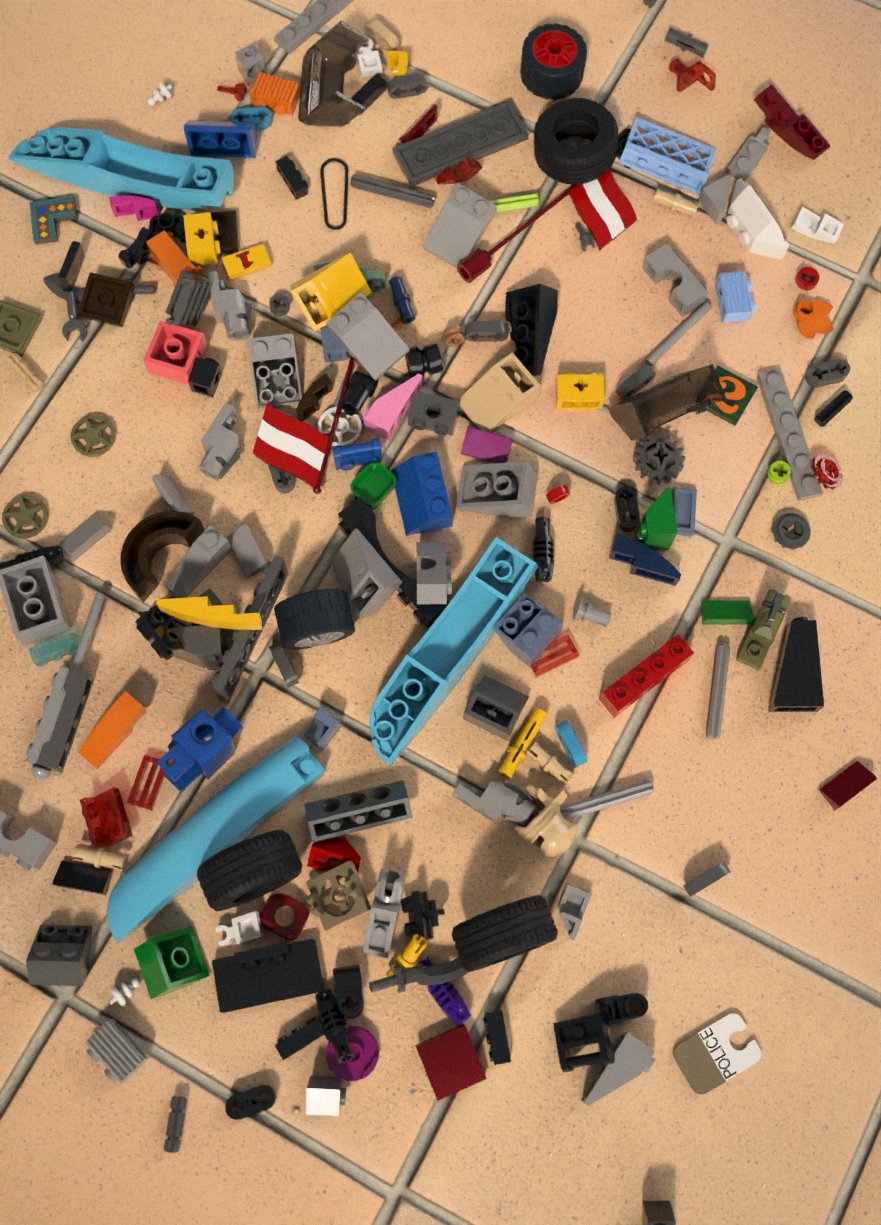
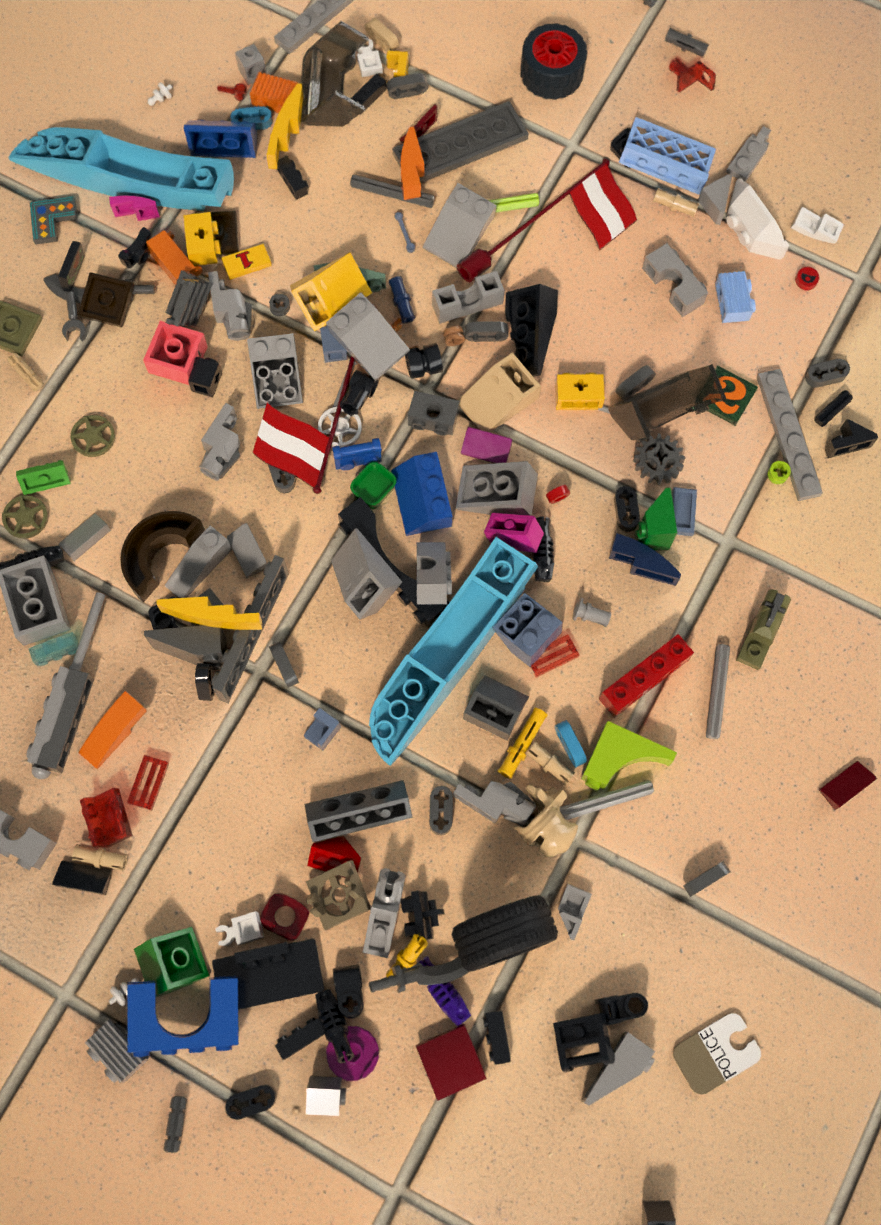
(43, 477): none -> bright green plate
(60, 955): dark grey slope -> none
(152, 625): black hinge -> none
(169, 223): black piece -> none
(172, 494): light grey slope -> none
(198, 756): blue piece -> none
(203, 681): none -> black beam
(215, 826): medium azure slope -> none
(217, 1030): none -> blue arch
(249, 870): black tyre -> none
(286, 123): none -> yellow slope
(309, 402): dark brown slope -> none
(314, 618): black wheel -> none
(324, 195): black piece -> none
(391, 408): bright pink slope -> none
(410, 246): none -> sand blue hinge
(411, 166): none -> orange slope
(435, 810): none -> dark grey beam
(461, 173): clear red slope -> none
(483, 294): none -> light grey arch
(518, 531): none -> dark pink brick
(575, 118): black tyre -> none
(585, 239): dark grey hand -> none
(618, 749): none -> lime arch
(674, 337): light grey bar -> none
(726, 612): green slope -> none
(791, 128): dark red slope -> none
(798, 672): black slope -> none
(801, 530): dark grey gear -> none
(816, 318): orange plate -> none
(824, 463): clear red gear -> none
(853, 439): none -> black slope

